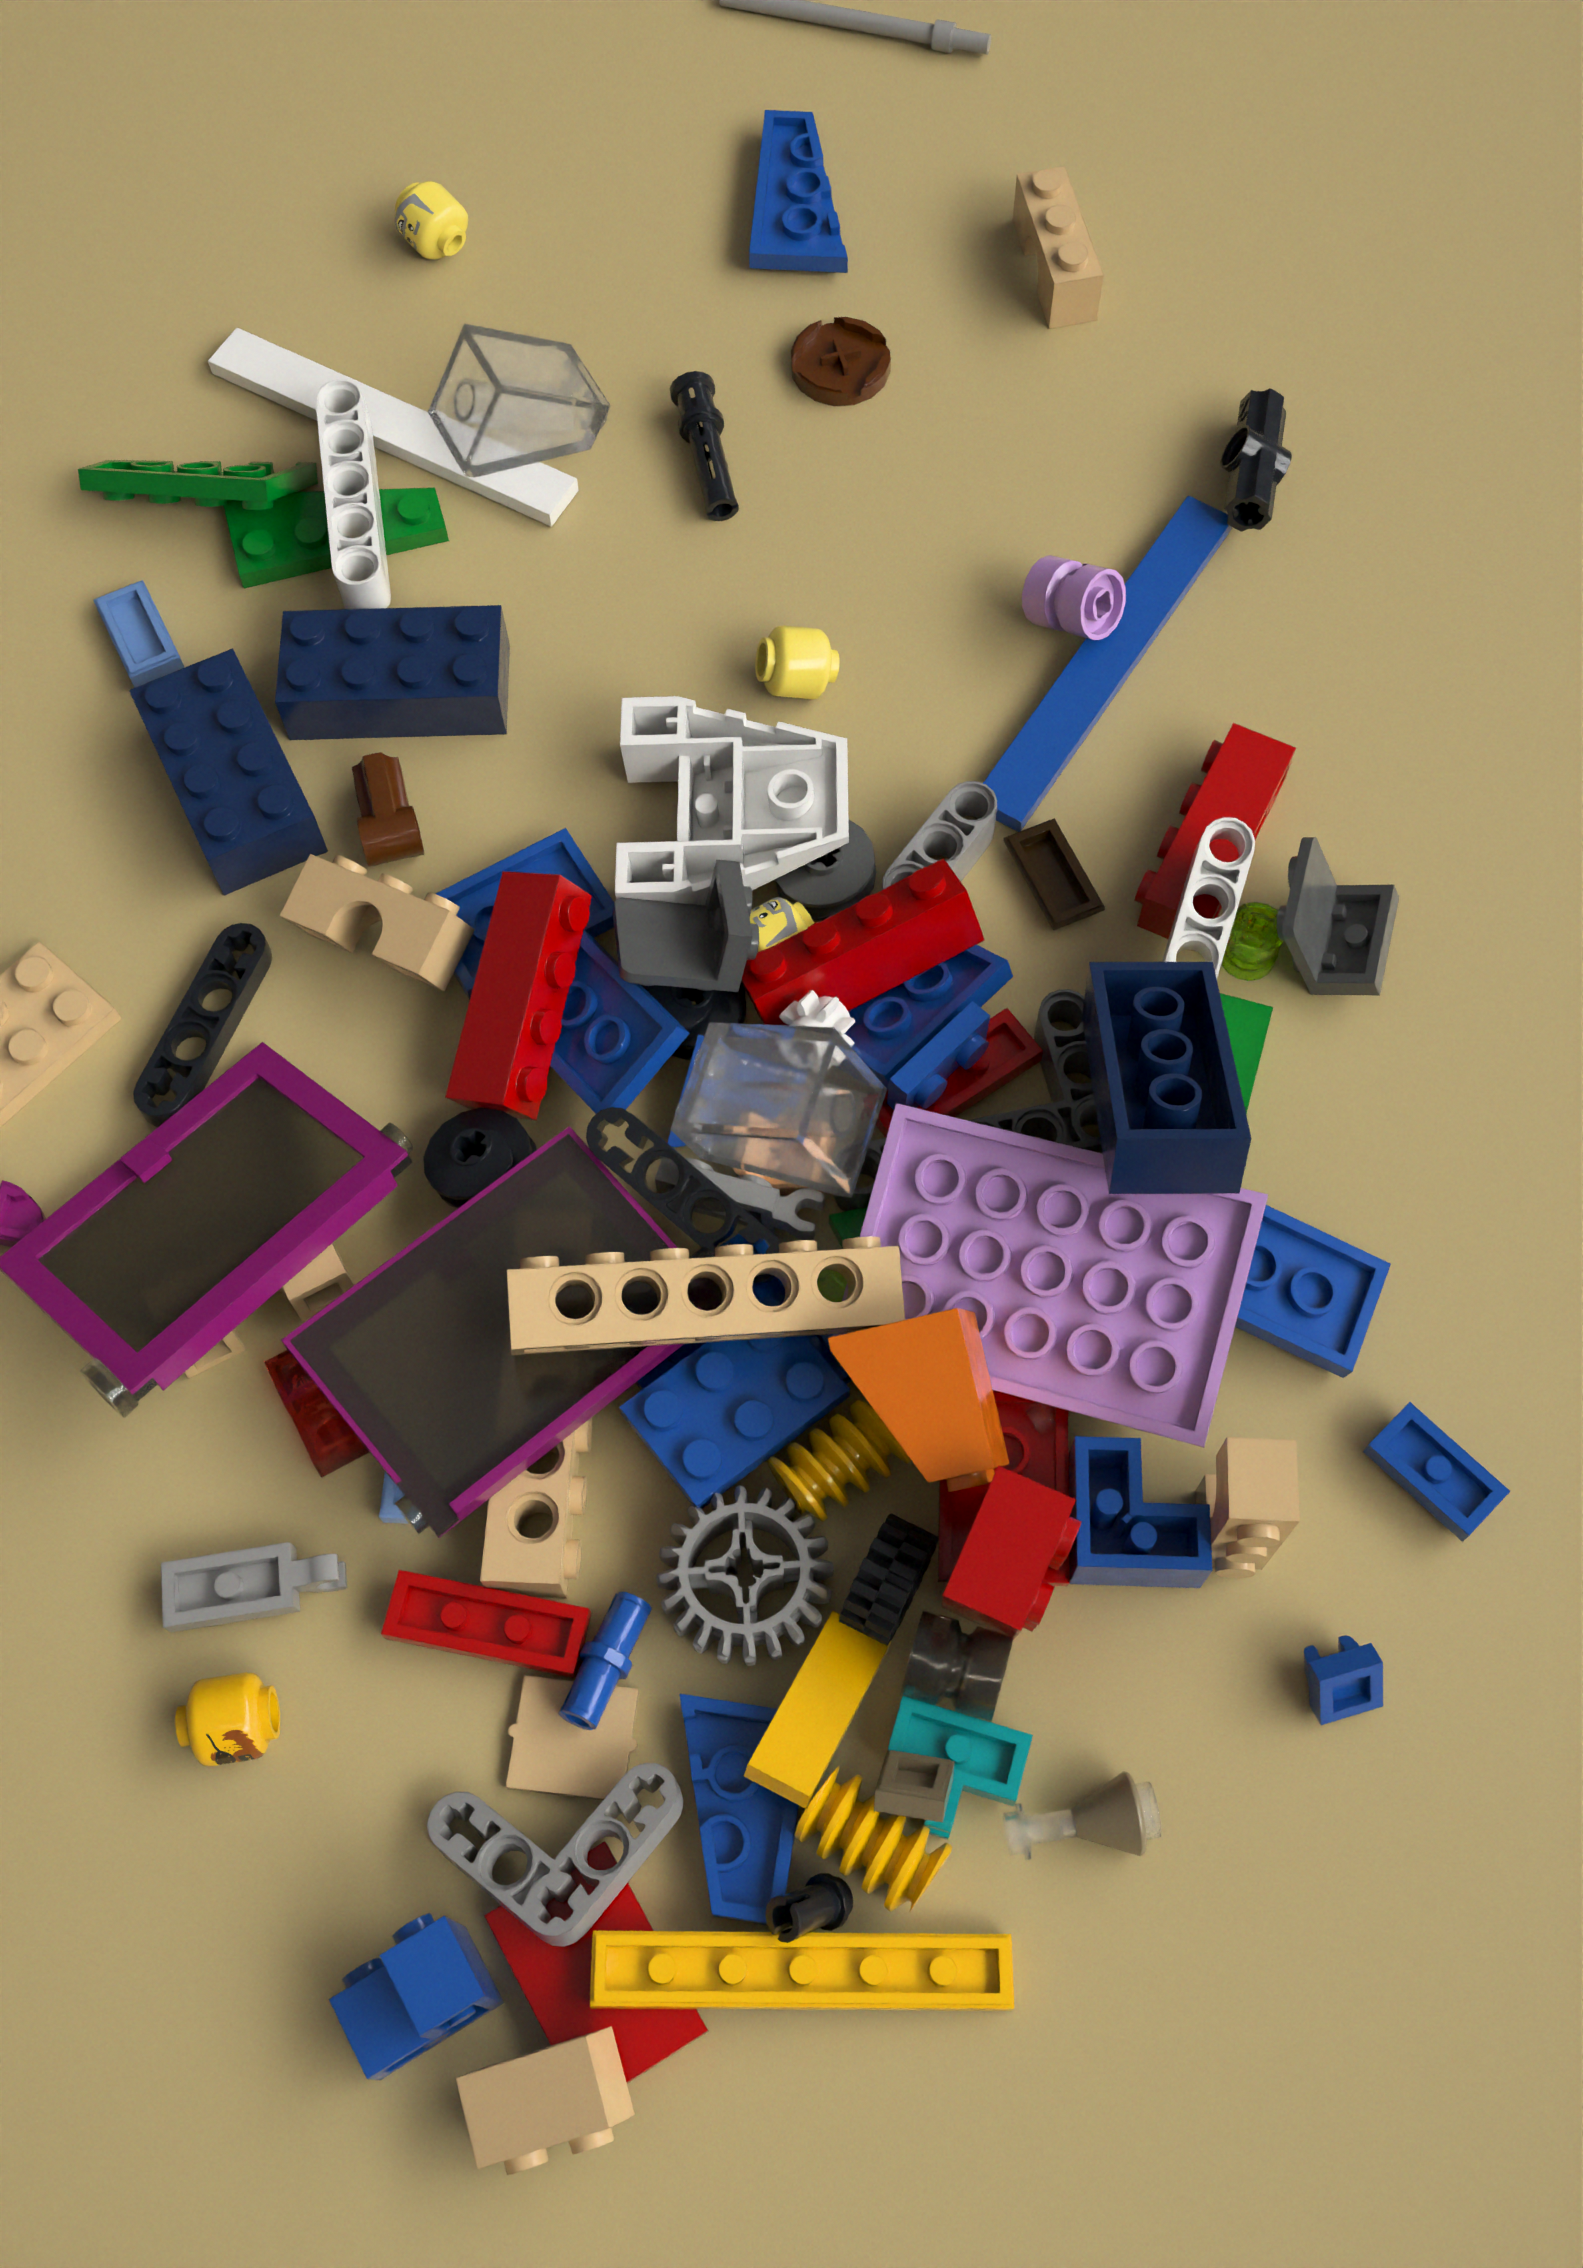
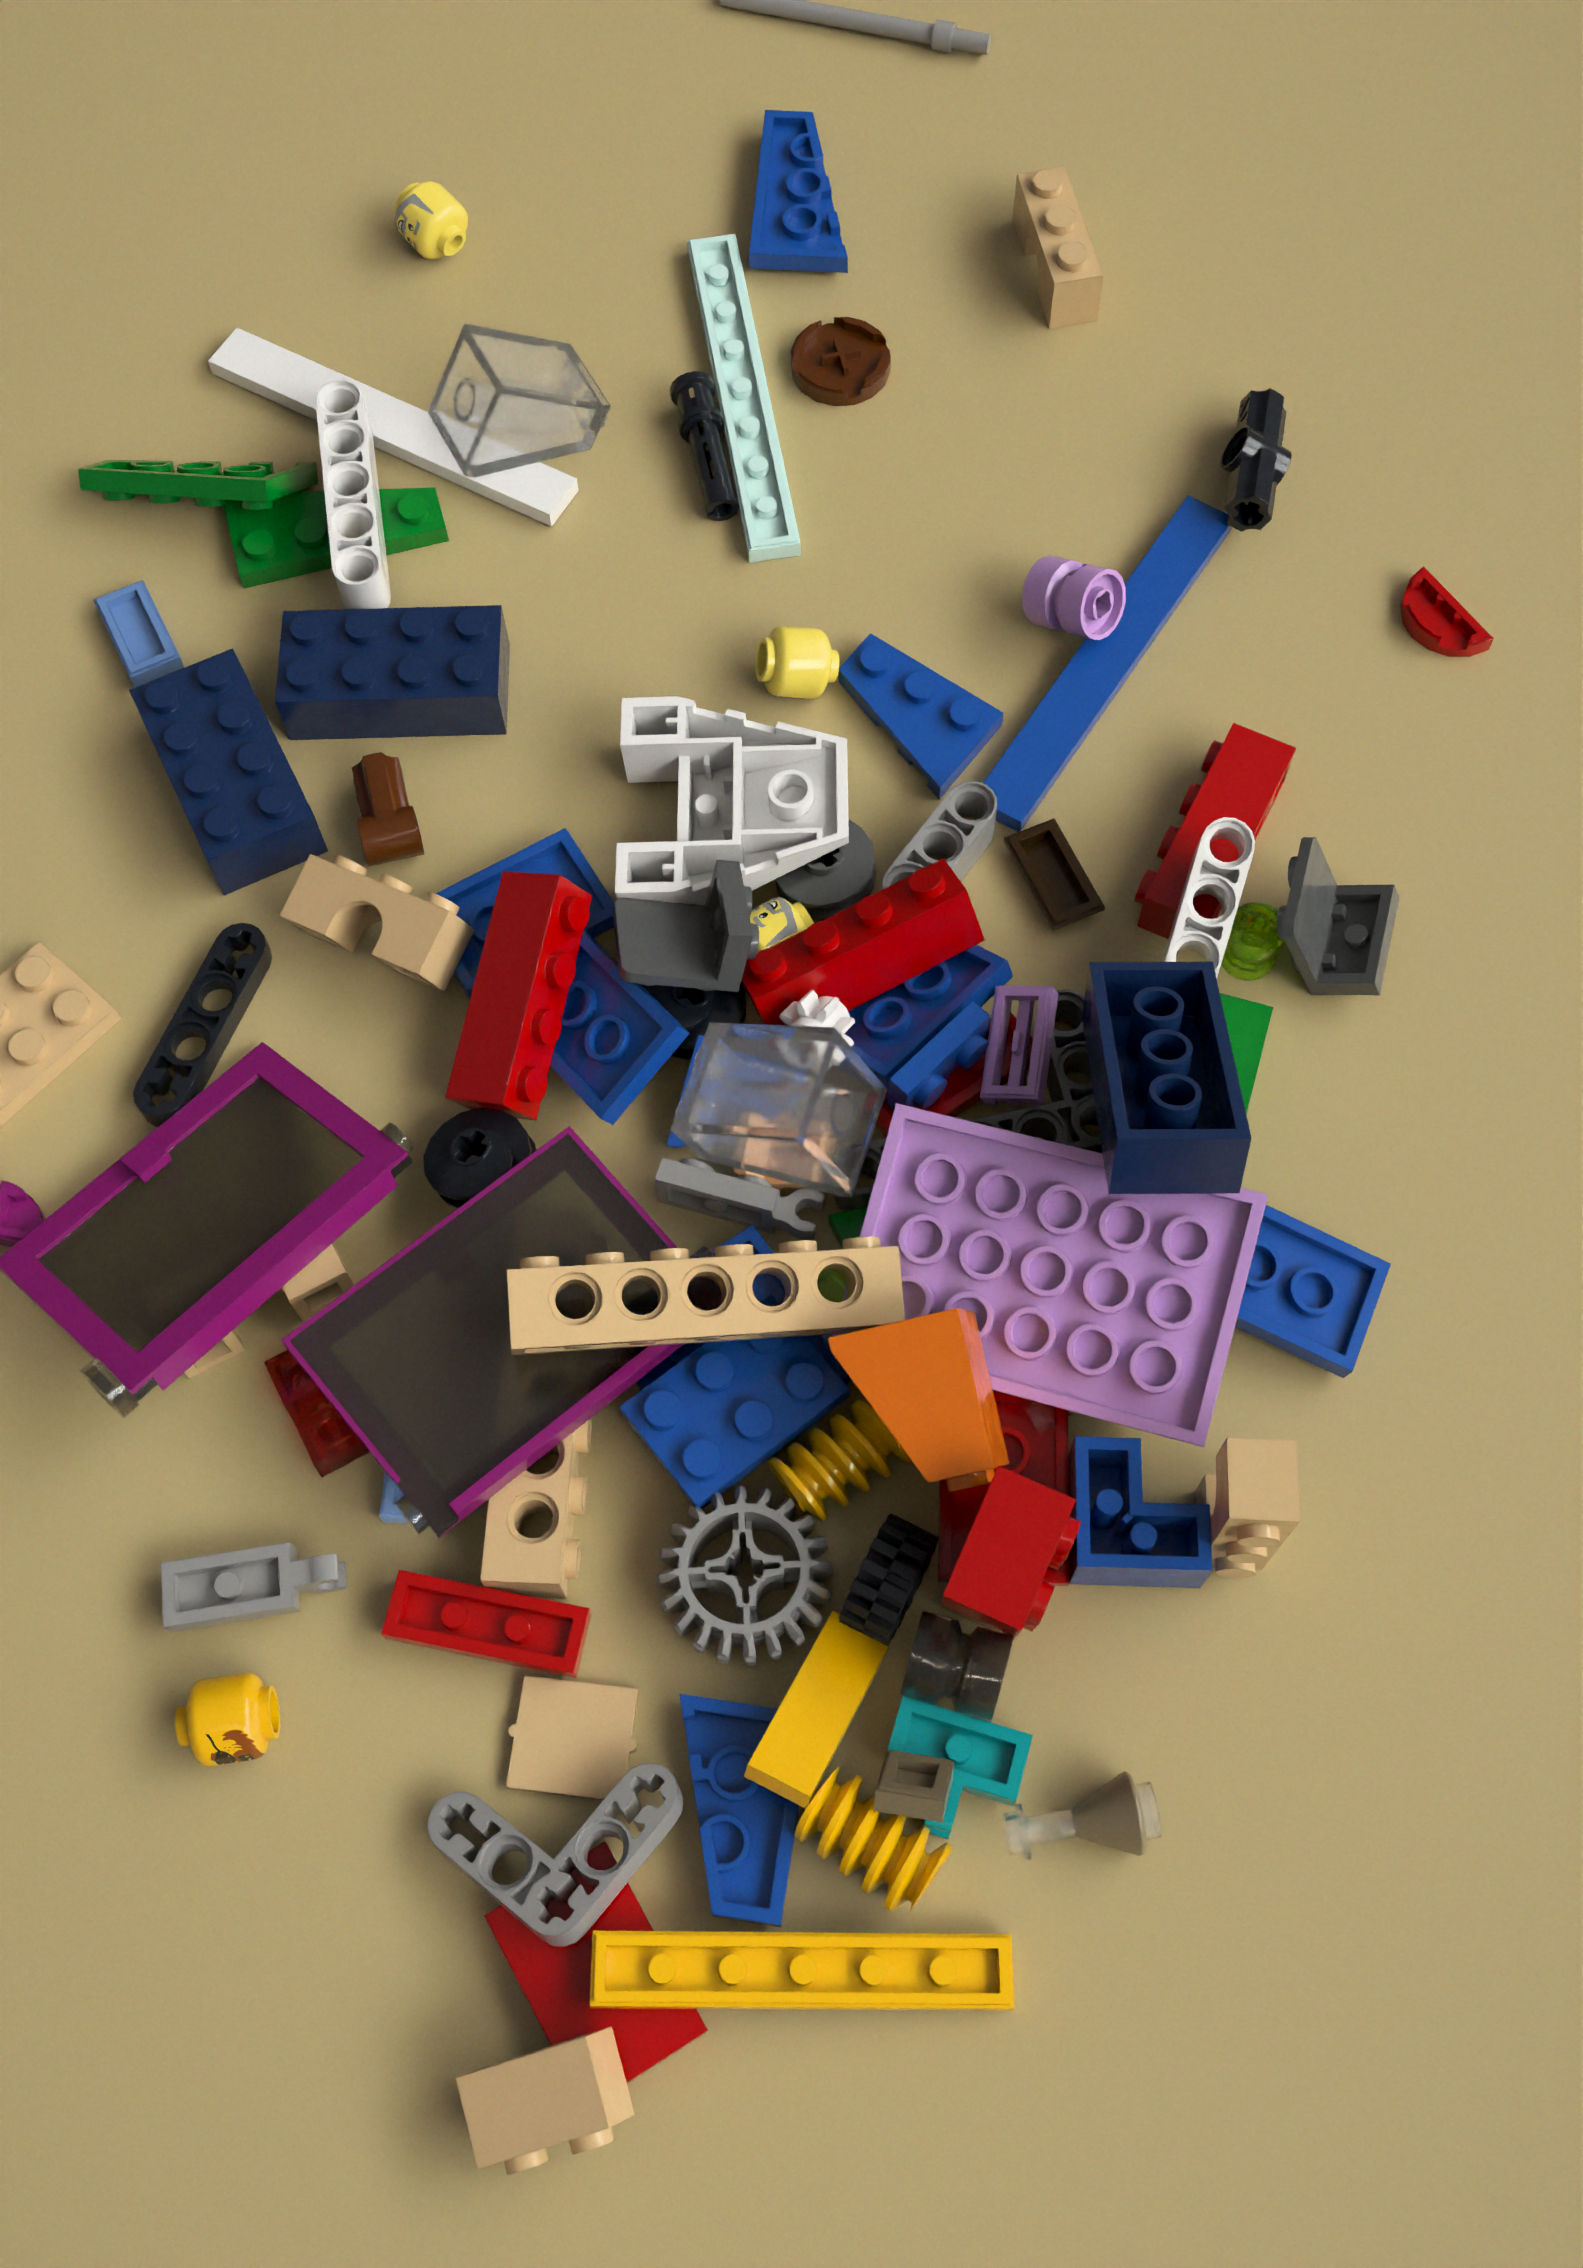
(414, 1995): blue brick -> none
(605, 1661): blue pin -> none
(689, 1190): black beam -> none
(743, 400): none -> light aqua tile
(820, 1904): black pin -> none
(922, 711): none -> blue wing
(1015, 1092): none -> lavender tile
(1344, 1681): blue tile -> none
(1436, 1471): blue plate -> none
(1440, 620): none -> red tile

